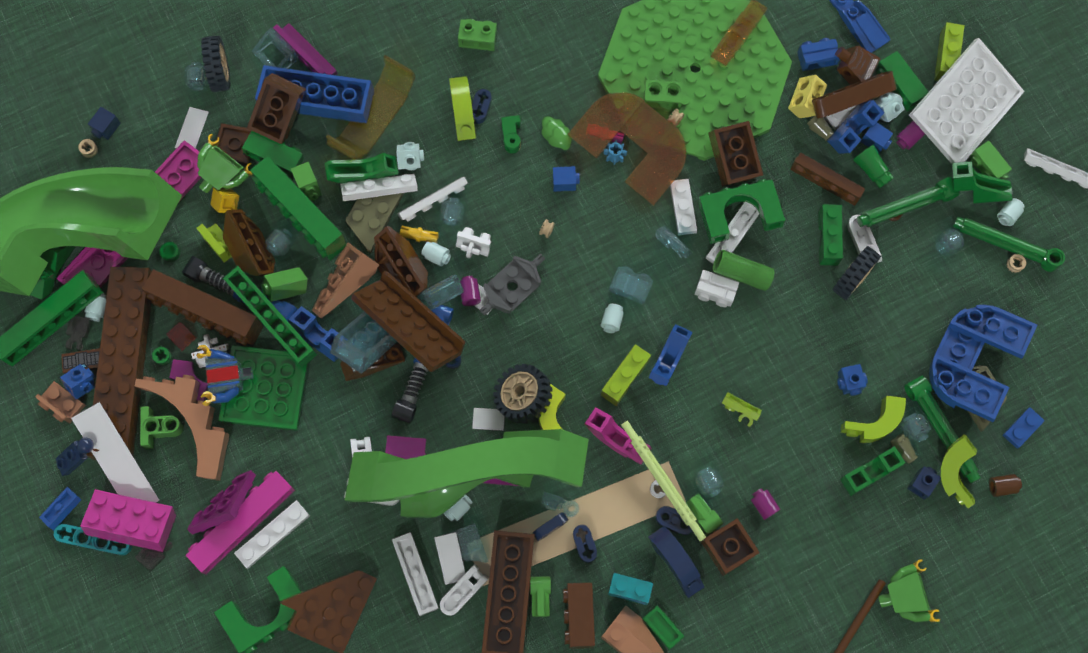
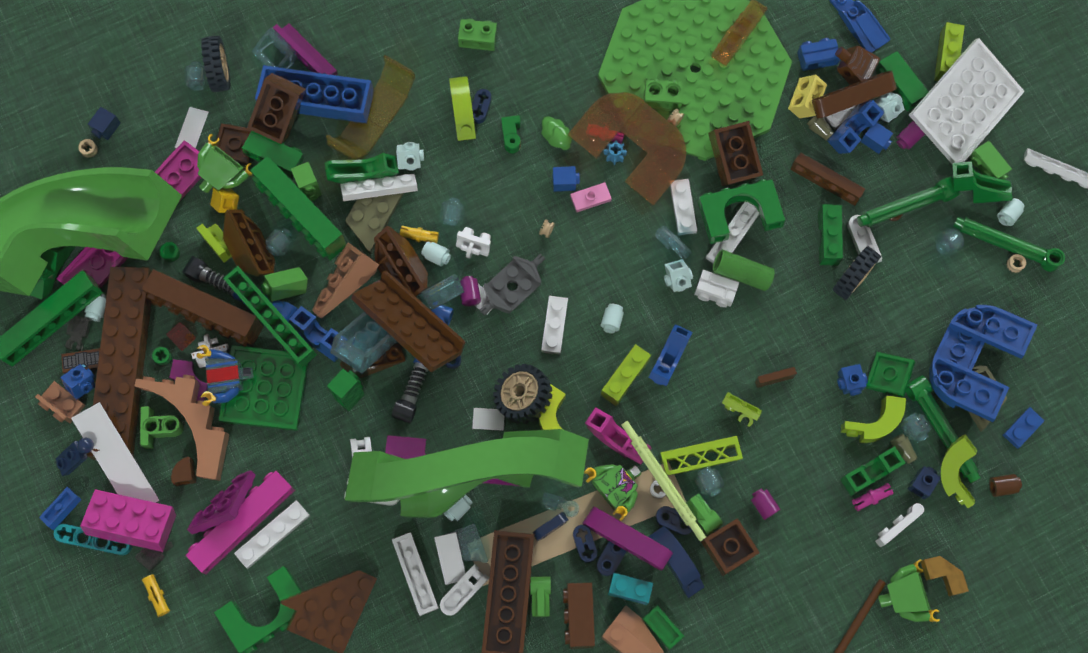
(155, 595): none -> yellow pin
(184, 472): none -> reddish brown brick
(346, 389): none -> green brick
(426, 203): white plate -> none
(554, 325): none -> white plate
(590, 197): none -> bright pink plate
(611, 556): none -> dark blue plate
(615, 486): none -> bright green torso
(627, 538): none -> magenta beam
(631, 285): clear light blue brick -> none
(678, 275): none -> light aqua brick
(697, 450): none -> lime fence
(775, 377): none -> reddish brown tile
(872, 497): none -> dark pink pin
(874, 166): green plant -> none
(890, 374): none -> green tile
(900, 524): none -> white plate
(952, 576): none -> pearl gold tile

